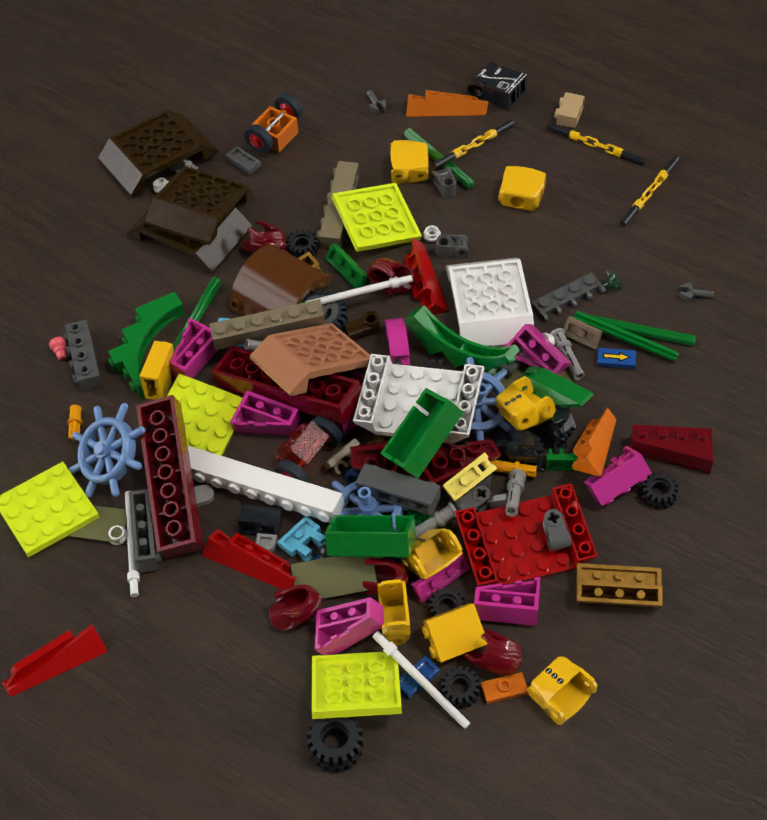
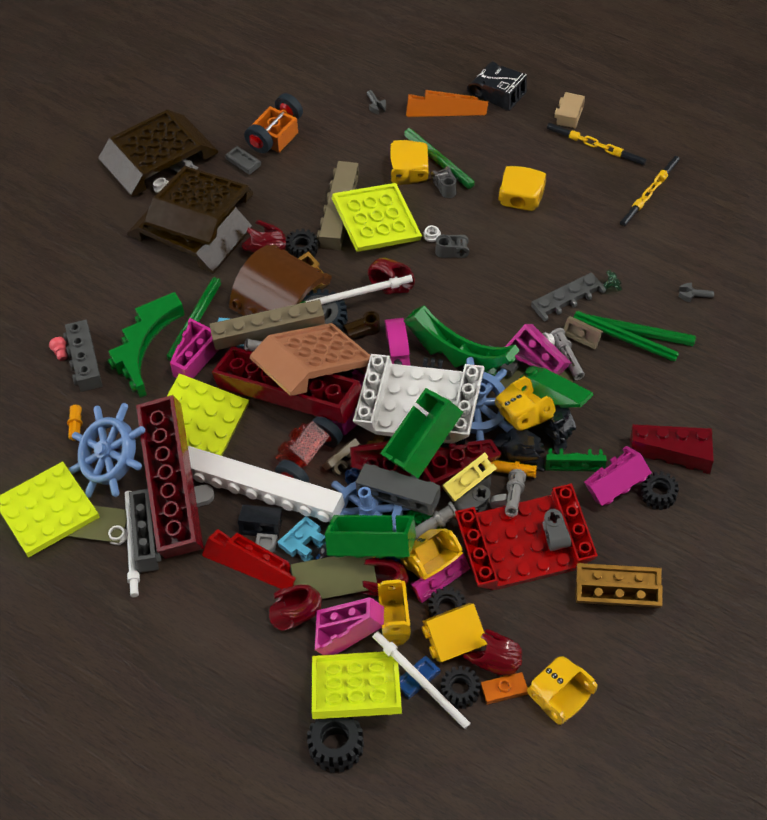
(53, 659): red wedge -> none
(157, 371): yellow brick -> none
(264, 416): dark pink wedge -> none
(347, 266): green plate -> none
(426, 283): red wedge -> none
(456, 153): piece -> none
(490, 300): white slope -> none
(509, 603): dark pink wedge -> none
(594, 444): orange wedge -> none
(616, 358): blue tile -> none

